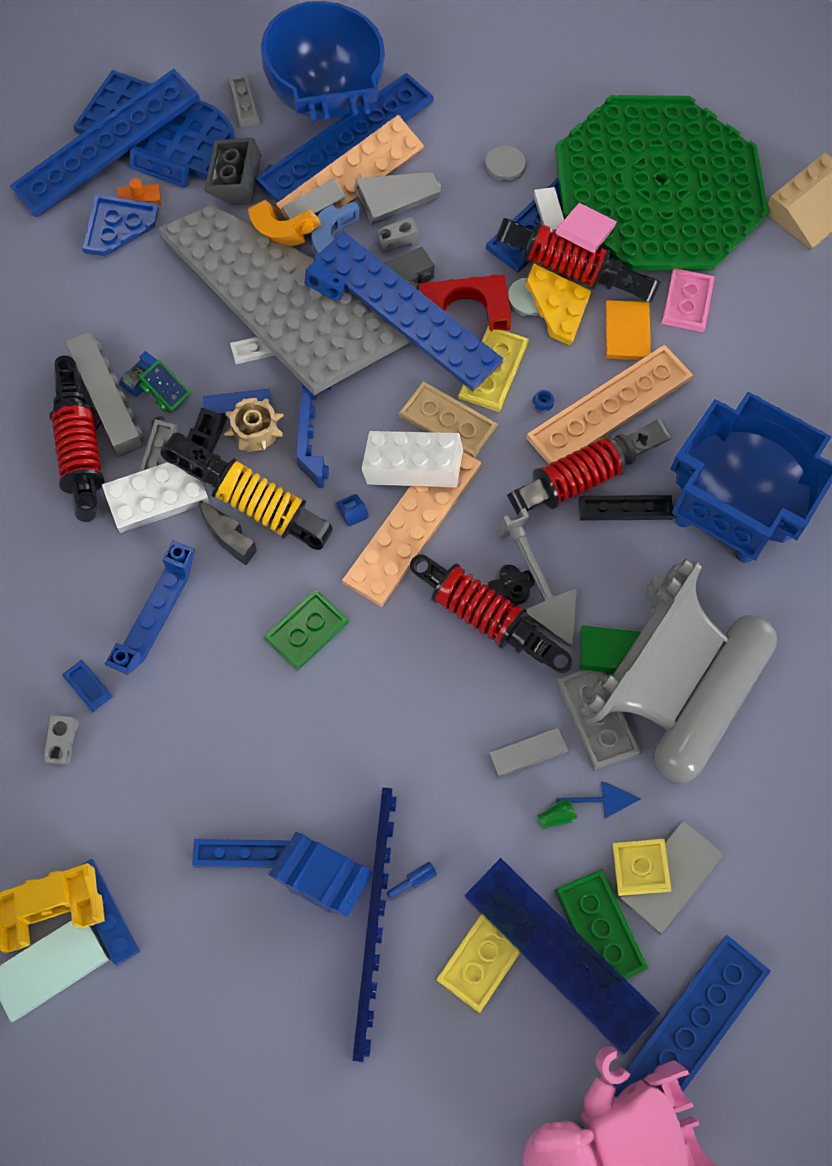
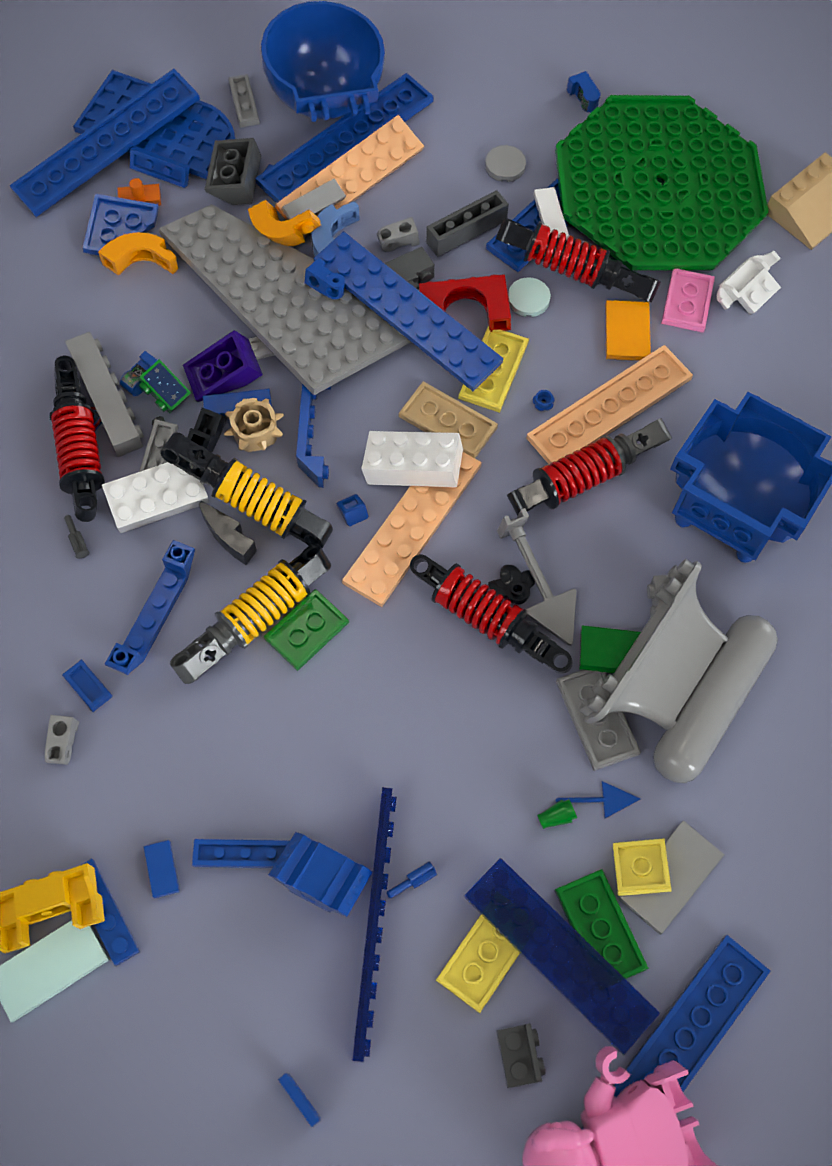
(76, 539): none -> dark grey axle
(137, 247): none -> light orange arch
(161, 869): none -> blue tile
(222, 367): none -> dark purple slope
(252, 610): none -> piece
(300, 1099): none -> blue tile
(395, 194): light grey slope -> none
(466, 223): none -> dark grey brick
(520, 1055): none -> dark grey bracket
(528, 752): light grey tile -> none
(557, 302): yellow plate -> none
(585, 90): none -> blue leg
(586, 227): bright pink tile -> none
(626, 507): black plate -> none
(750, 283): none -> white plate

